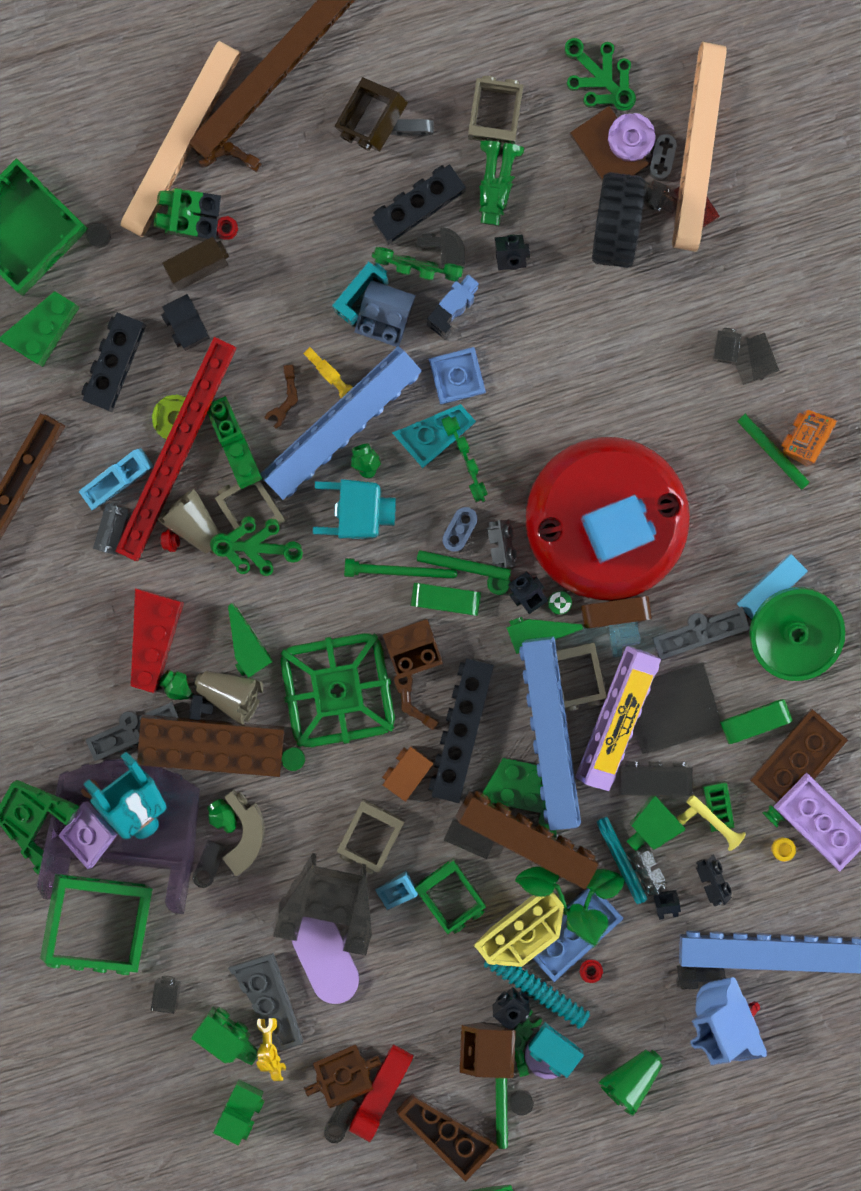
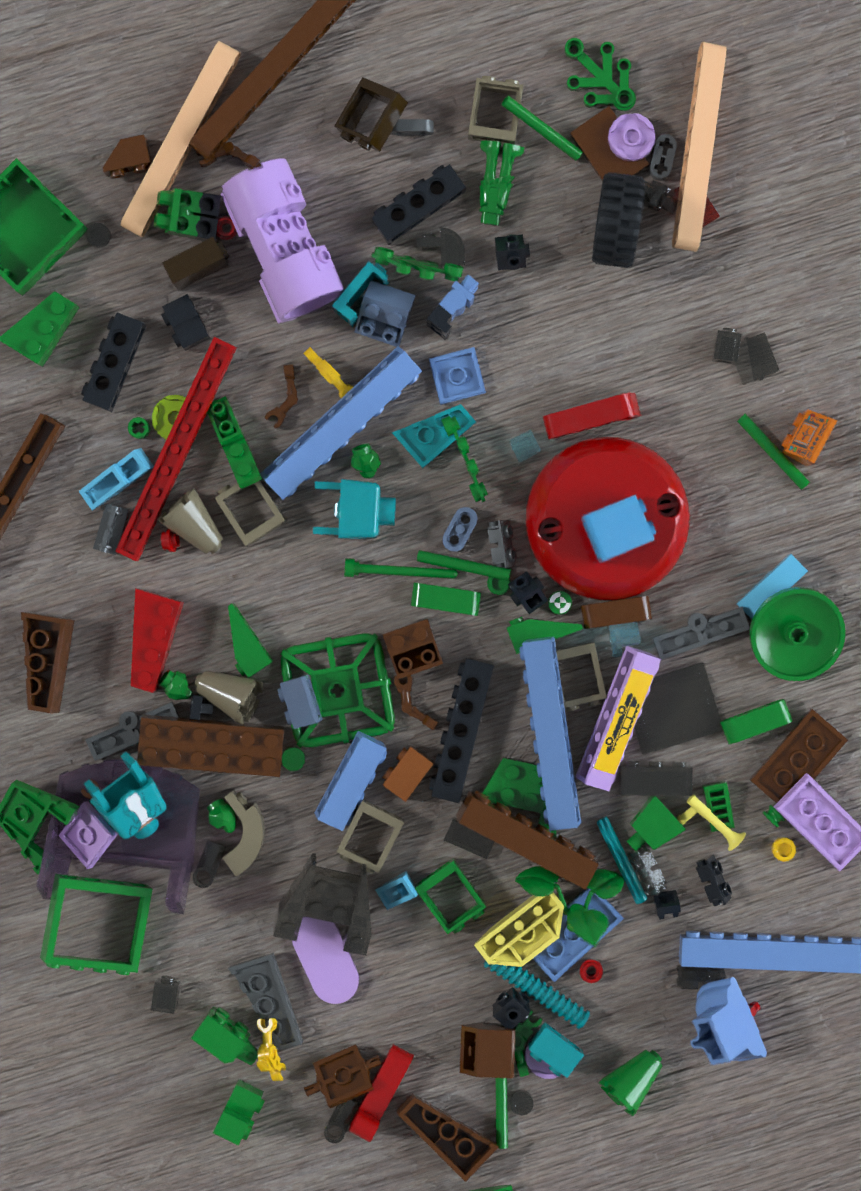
(46, 659): none -> reddish brown wedge
(128, 156): none -> reddish brown slope
(139, 420): none -> green bush
(253, 546): green plant -> none
(267, 210): none -> lavender cylinder
(300, 702): none -> sand blue slope
(350, 781): none -> medium blue brick
(524, 446): none -> clear light blue panel
(542, 128): none -> green piece
(591, 415): none -> red beam

